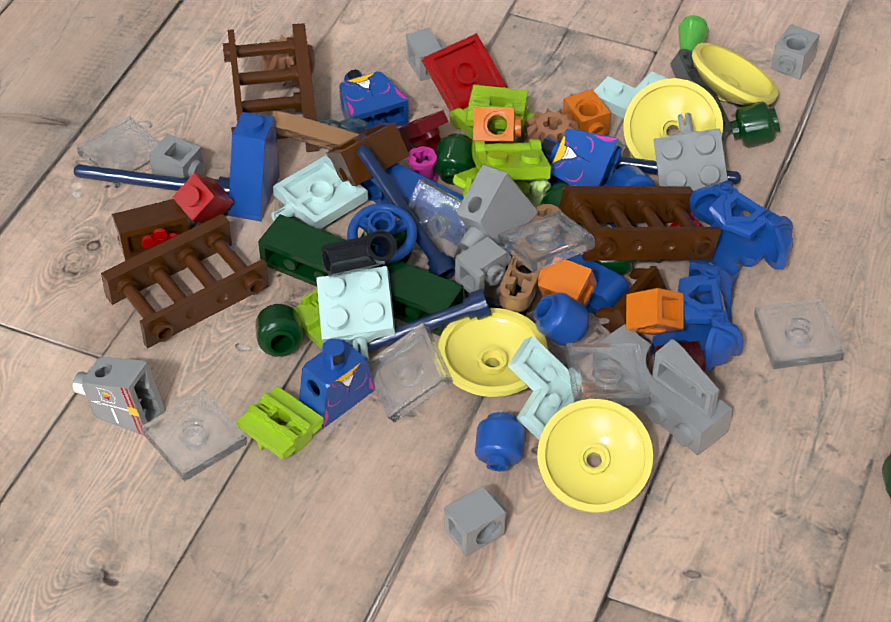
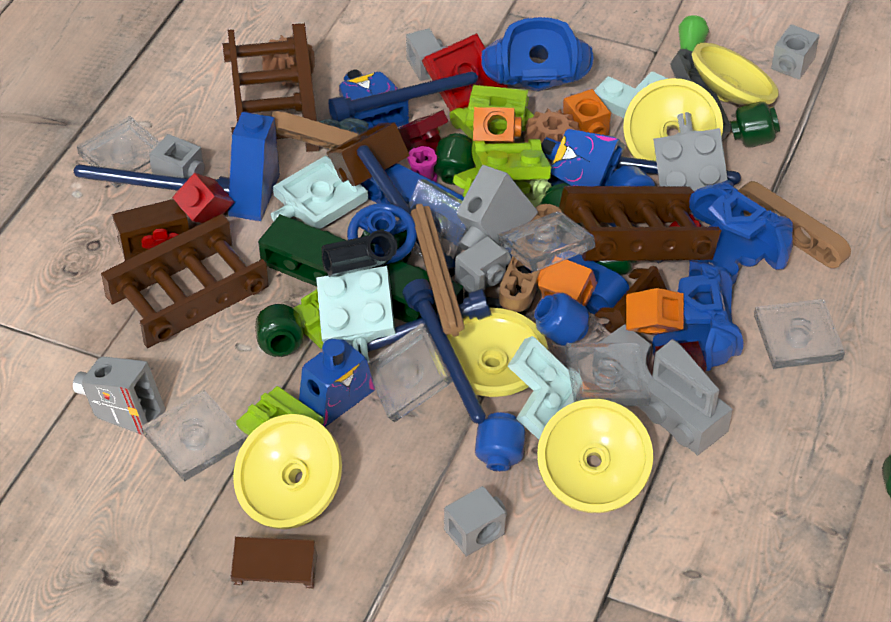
(270, 463): none -> light yellow dish
(274, 561): none -> reddish brown hinge
(344, 108): none -> dark blue piece
(420, 298): none -> dark blue piece
(437, 271): none -> medium nougat axle
(548, 38): none -> blue piece
(824, 244): none -> medium nougat beam

